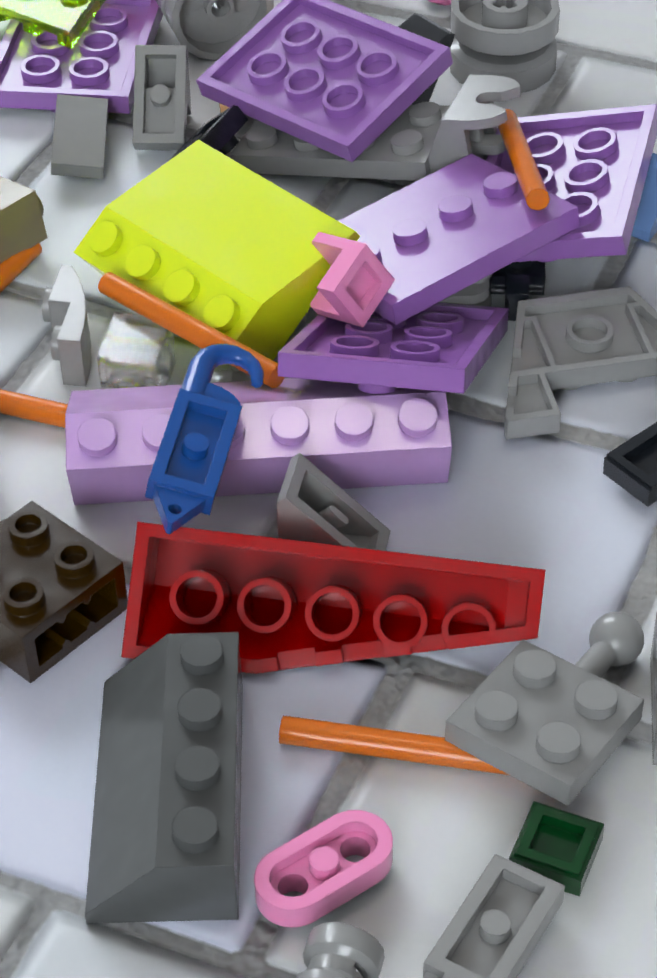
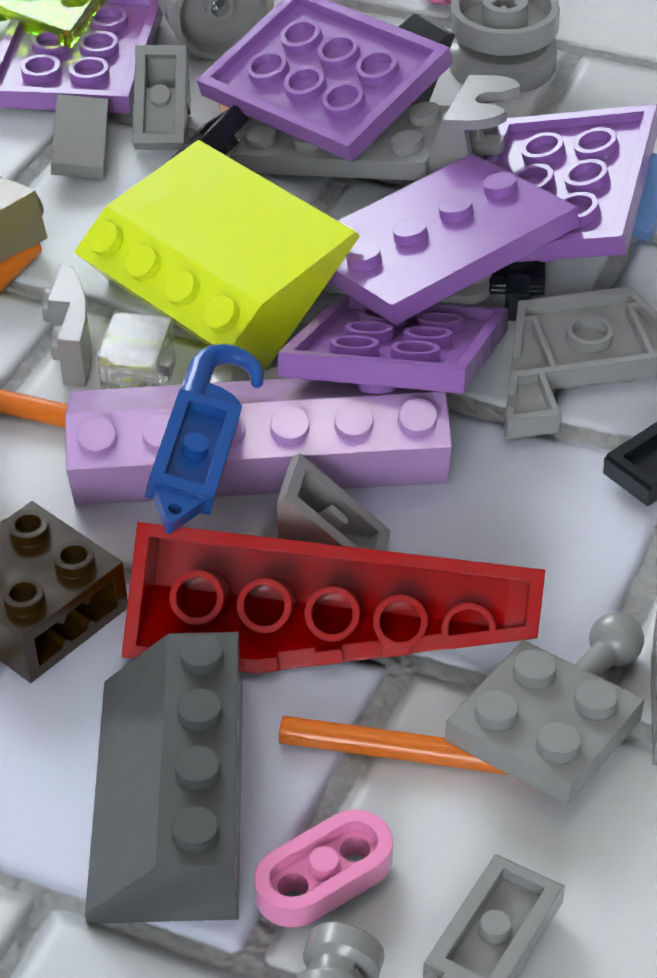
(179, 322): orange bar -> none
(353, 281): bright pink panel -> none
(523, 162): orange bar -> none
(558, 845): dark green tile -> none

